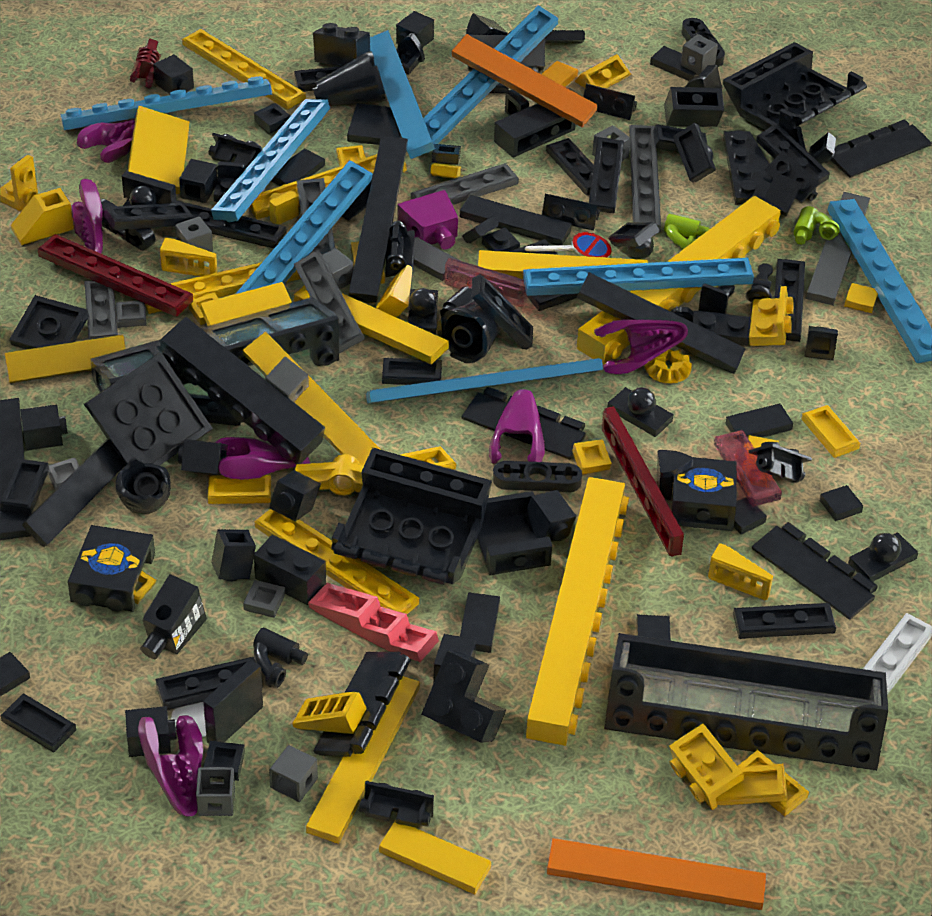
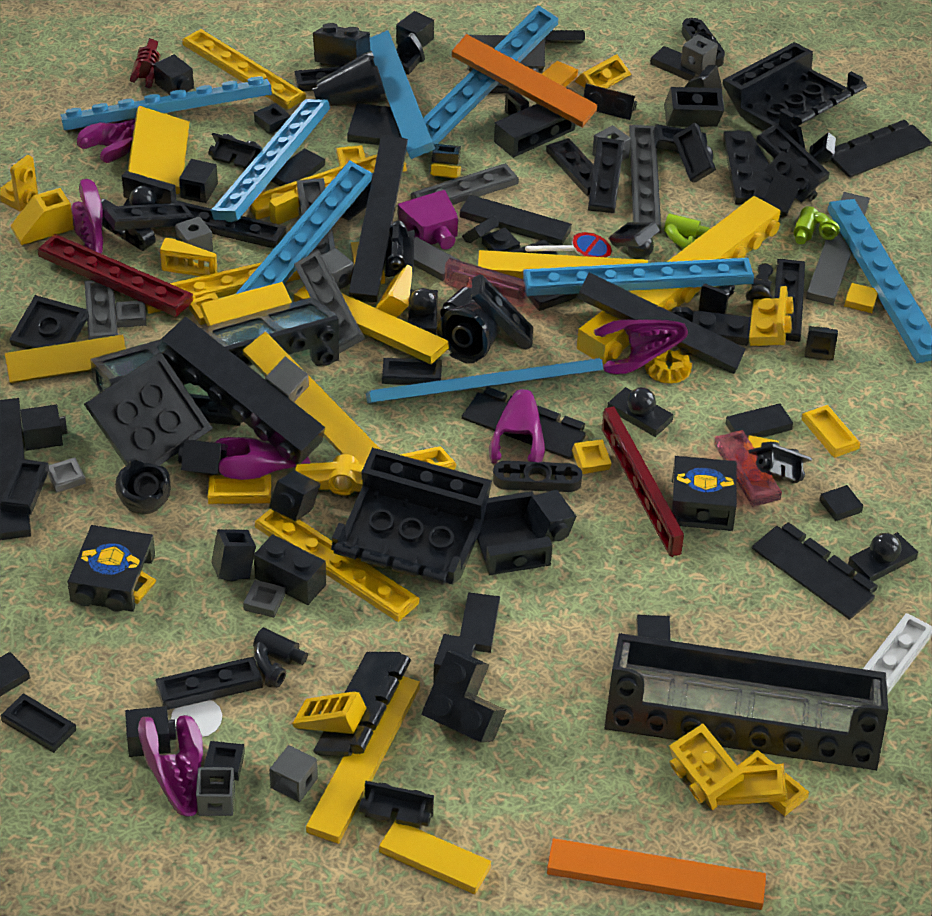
(73, 494): black tile -> none
(172, 617): black torso -> none
(227, 174): black bracket -> none
(233, 703): black tile -> none
(379, 625): coral slope -> none
(483, 26): black tile -> none
(573, 211): black hinge -> none
(577, 614): yellow brick -> none
(668, 465): black tile -> none
(734, 569): yellow slope -> none
(748, 516): black tile -> none
(784, 620): black tile -> none

